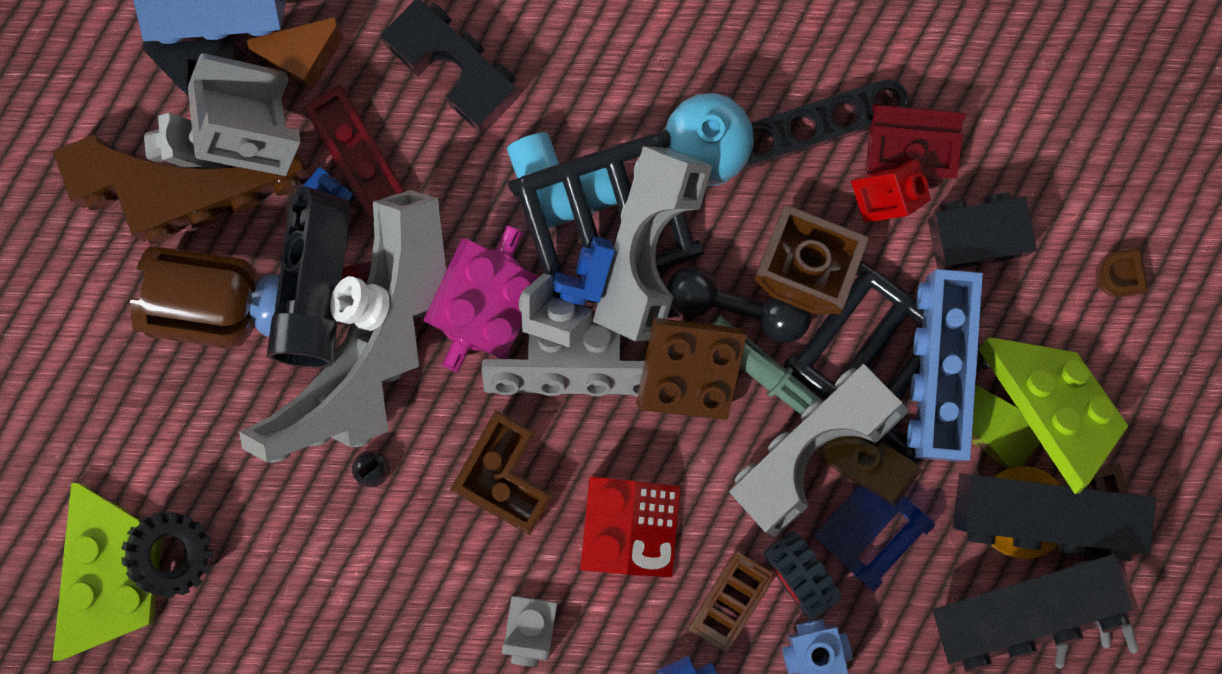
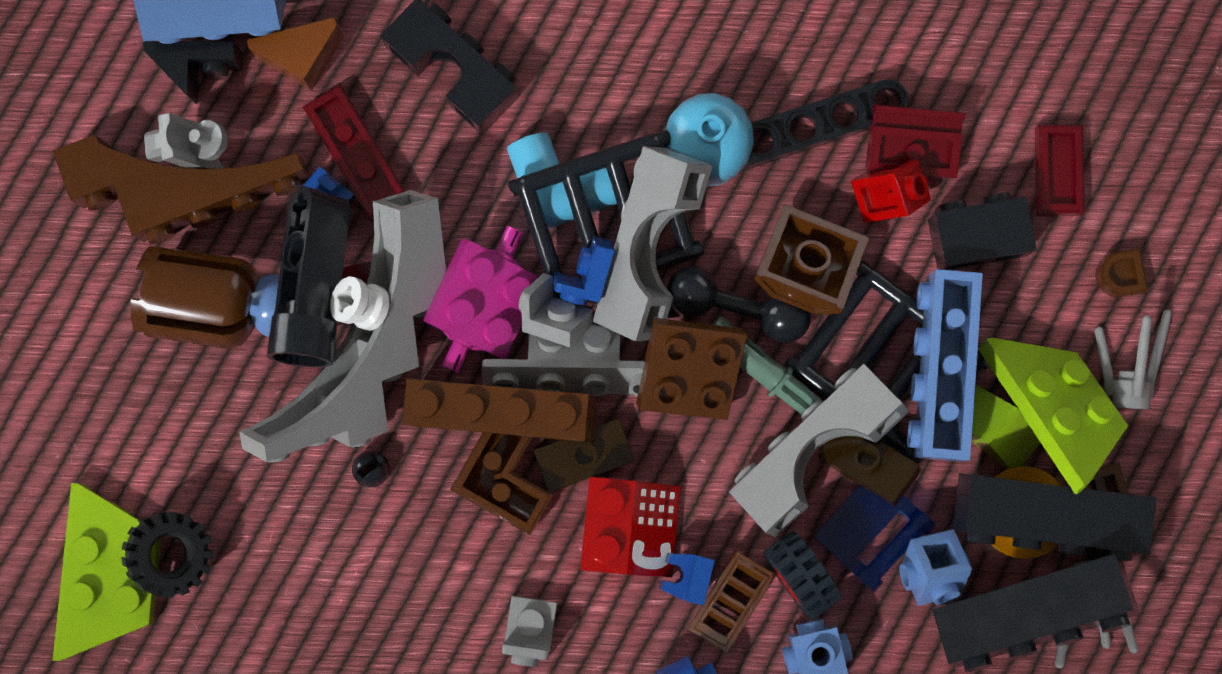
(240, 115): light grey panel -> none
(500, 410): none -> reddish brown arch
(572, 461): none -> dark brown plate
(694, 577): none -> blue tile
(935, 568): none -> medium blue brick
(1059, 170): none -> dark red tile
(1134, 388): none -> light grey plant

